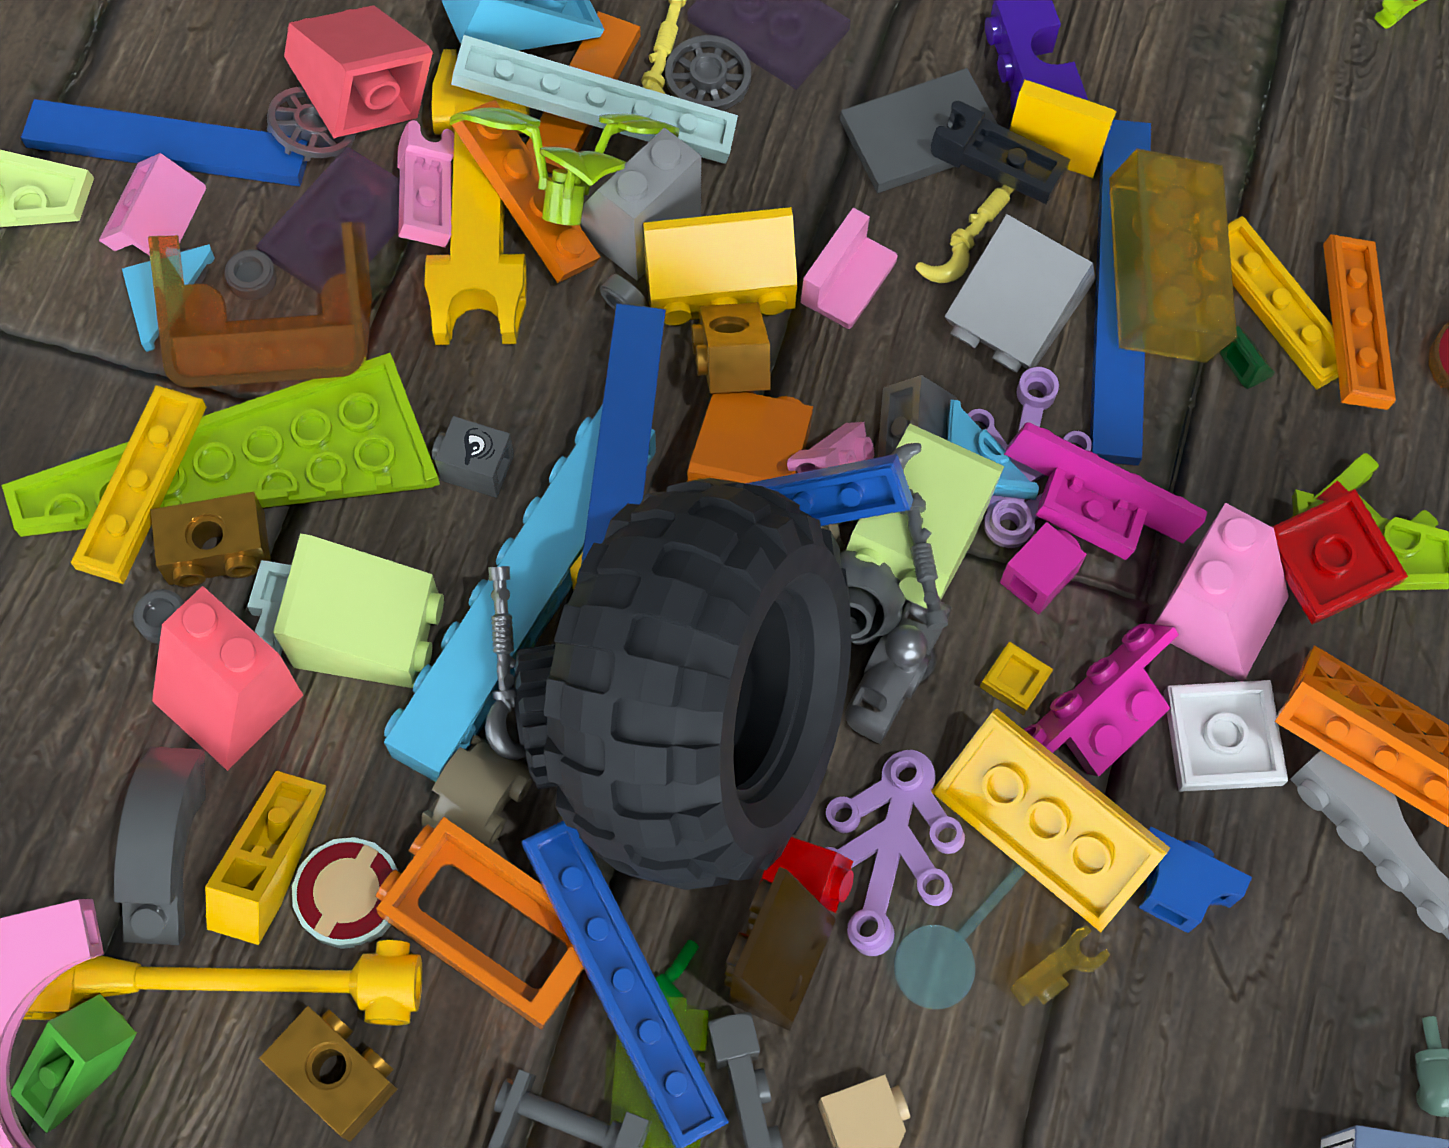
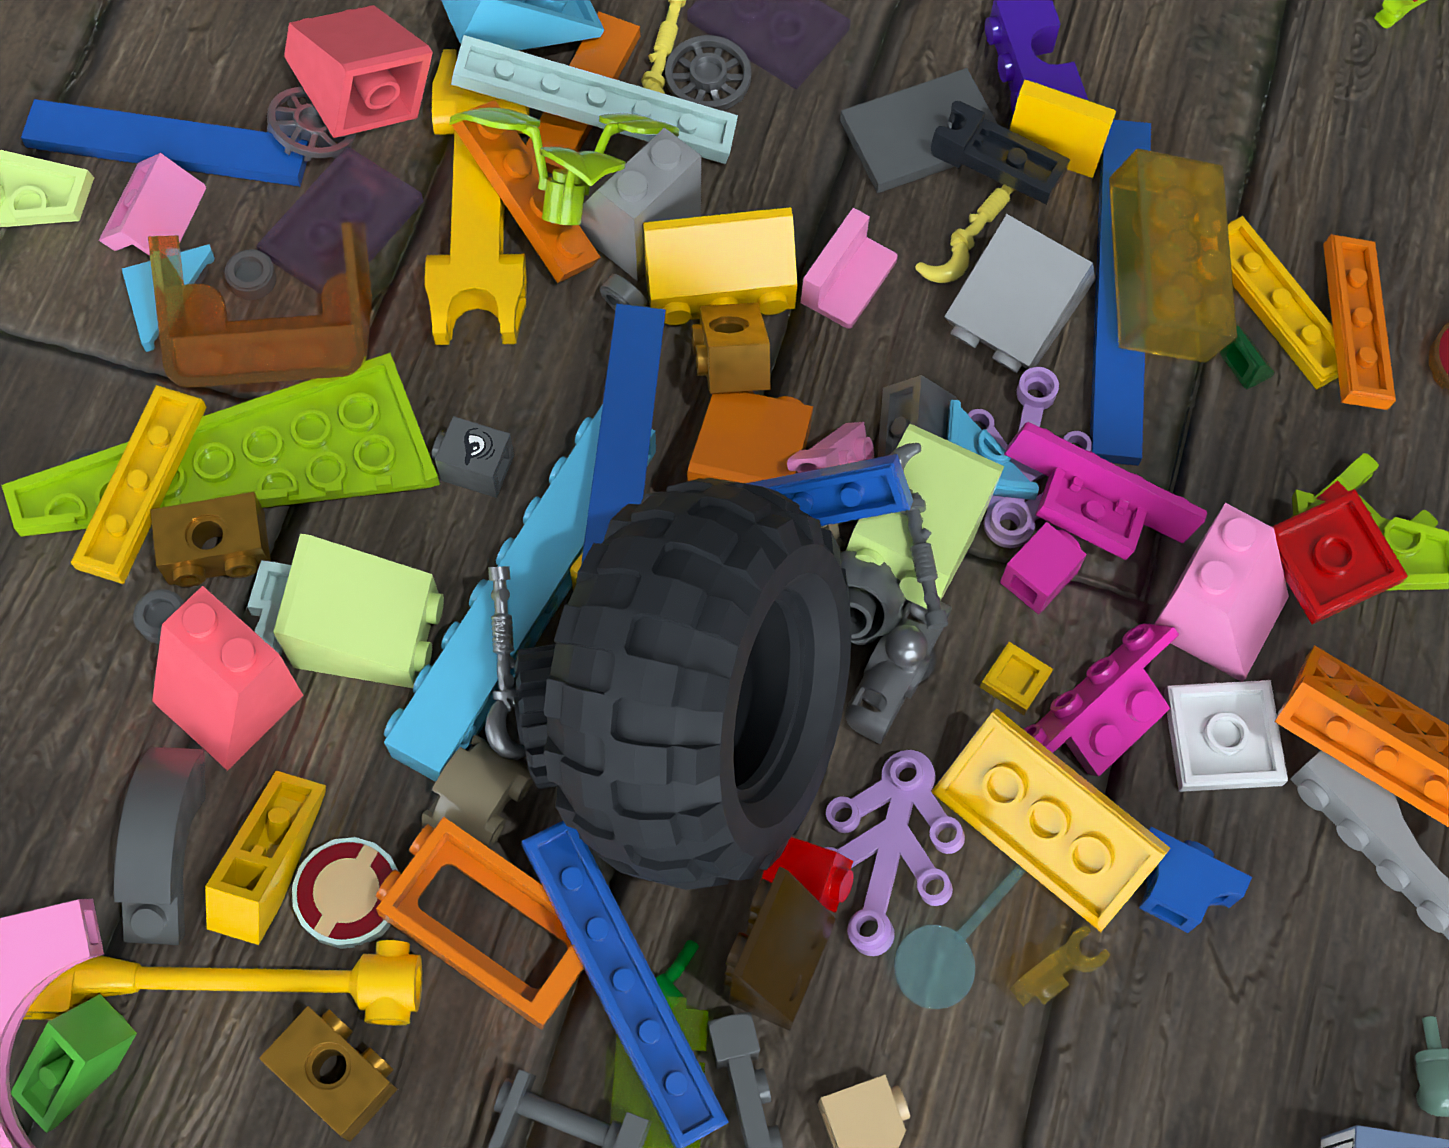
(425, 186): bright pink plate -> none

